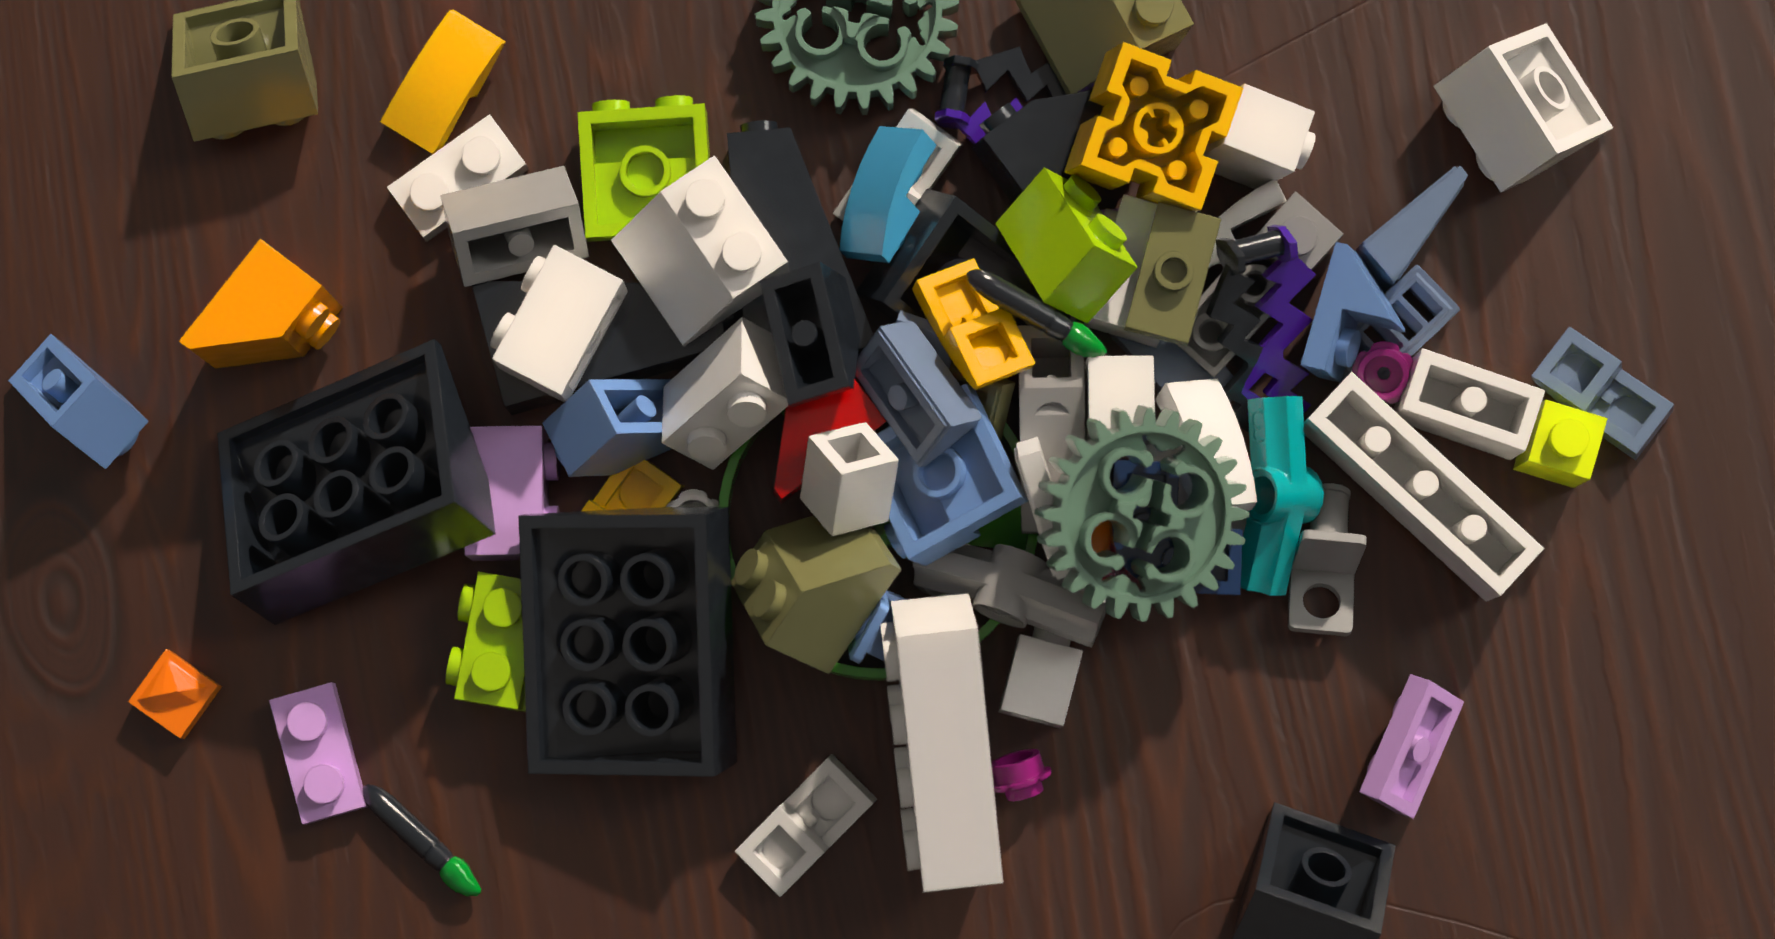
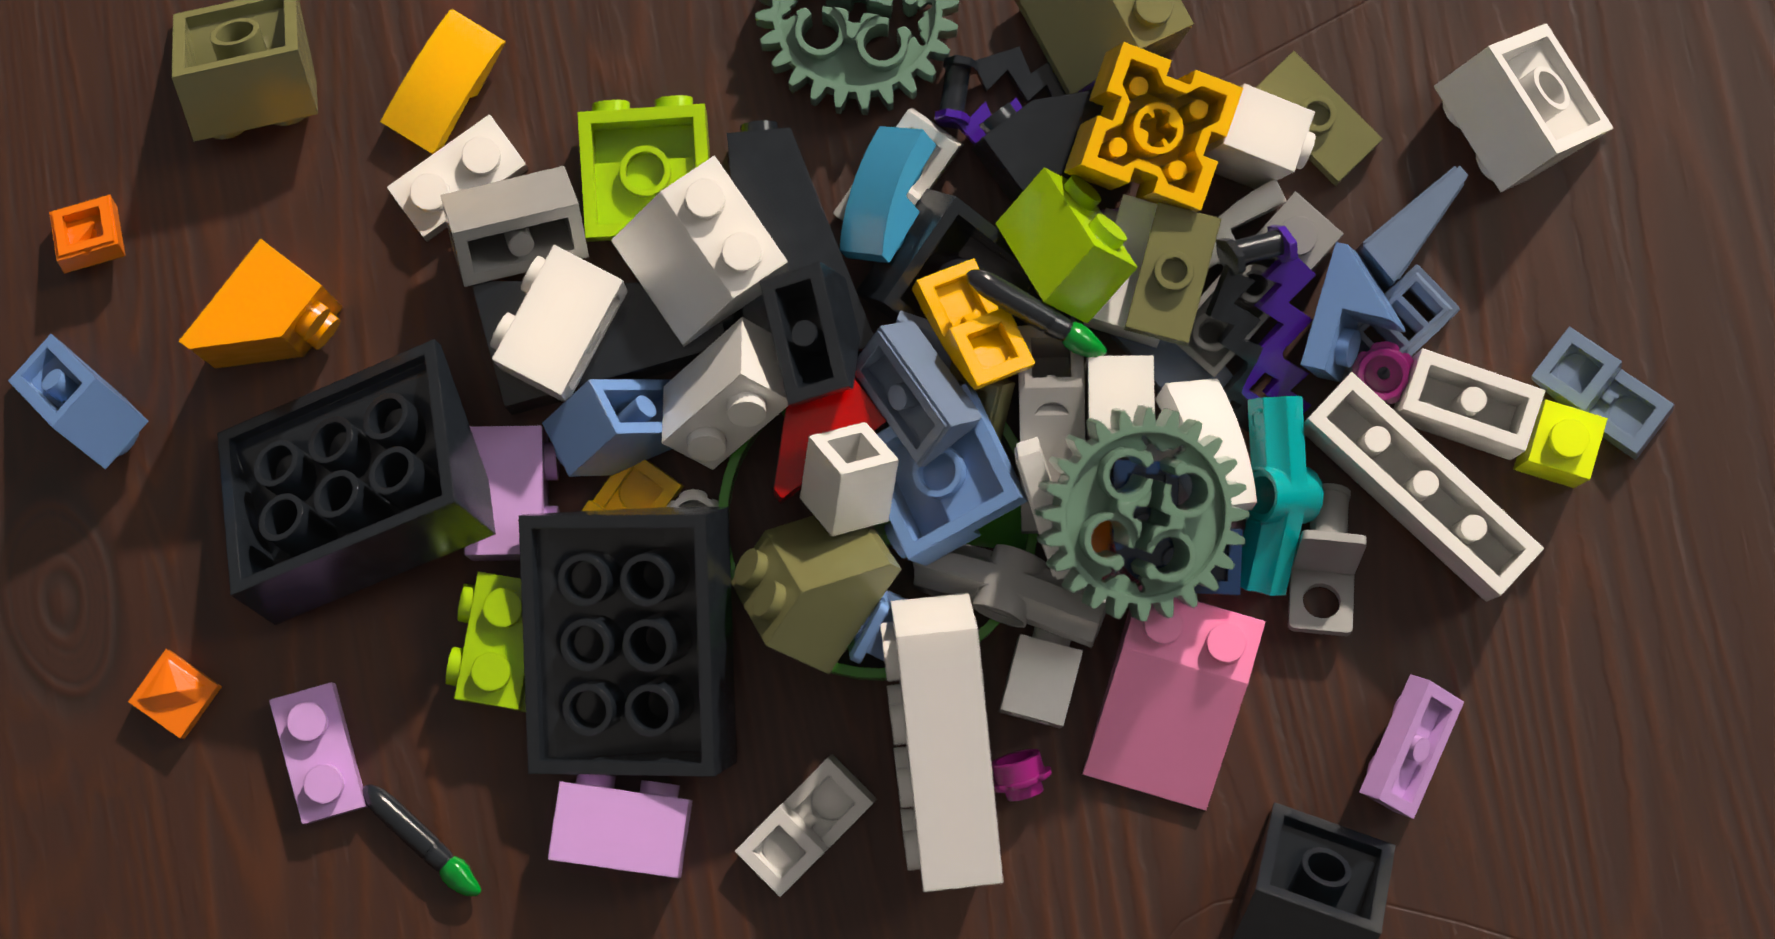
(87, 234): none -> orange tile
(621, 827): none -> lavender brick
(1174, 701): none -> bright pink slope
(1339, 132): none -> olive plate

